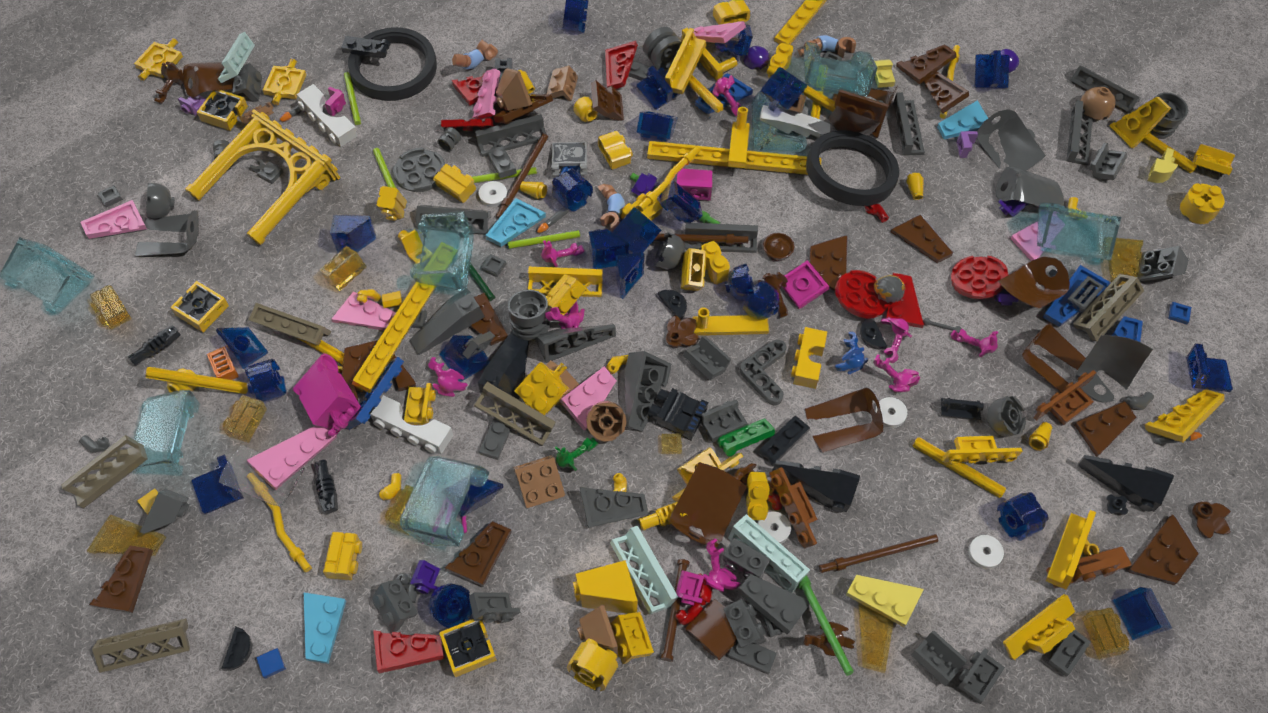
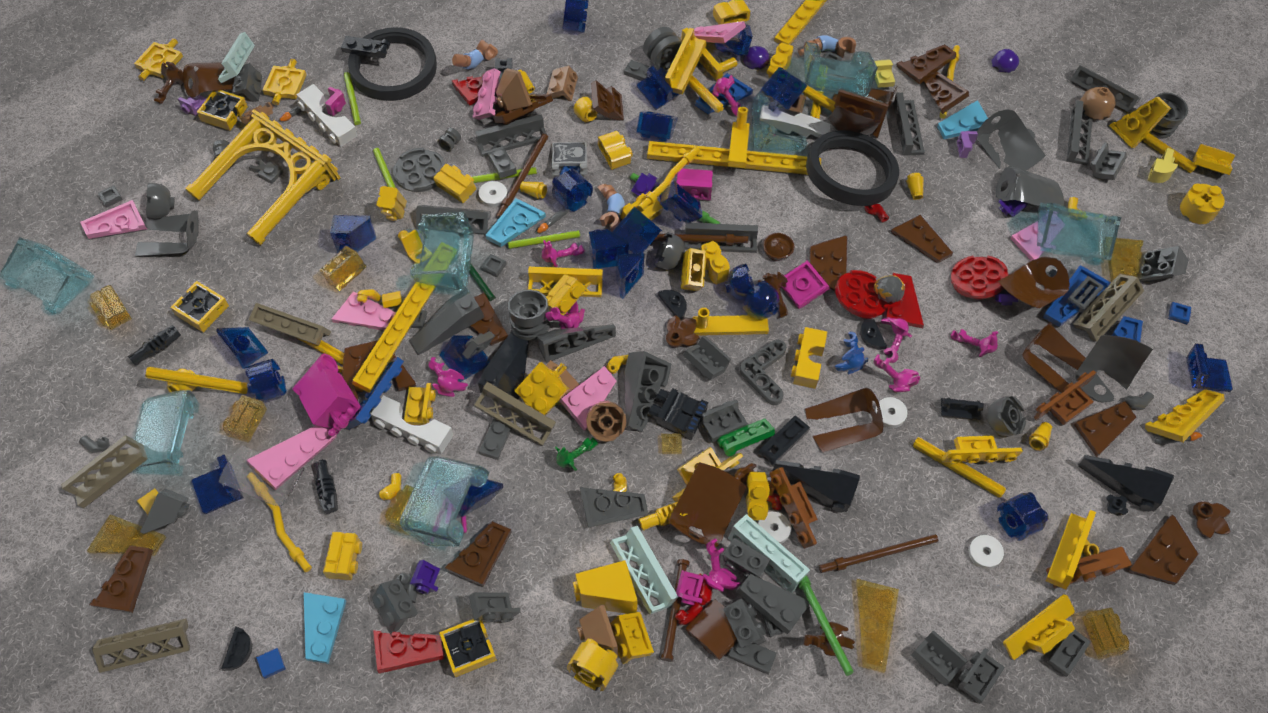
(229, 374): orange slope -> none
(450, 605): clear blue cylinder -> none
(467, 125): red wing -> none
(539, 481): medium nougat bracket -> none
(619, 63): red wing -> none
(885, 597): light yellow wing -> none
(926, 321): dark grey hinge -> none
(991, 70): clear blue bracket -> none
(1141, 613): clear blue slope -> none

